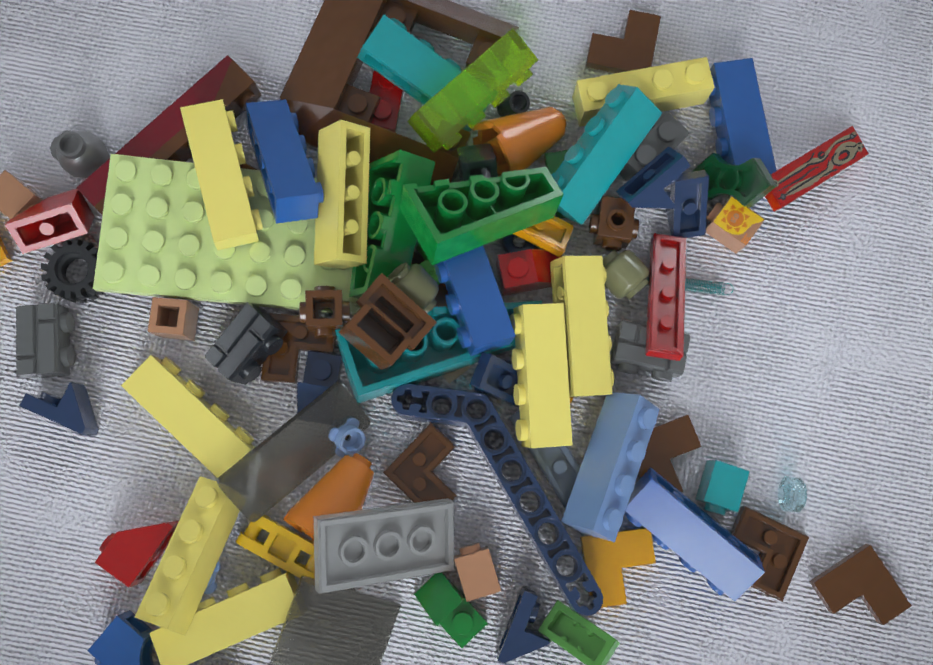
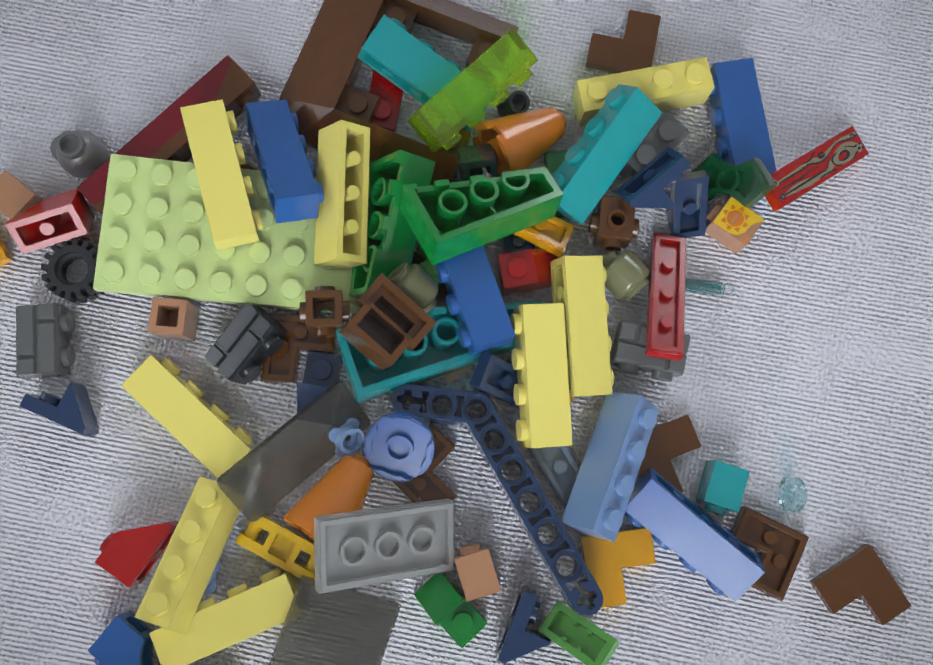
(399, 446): none -> tile

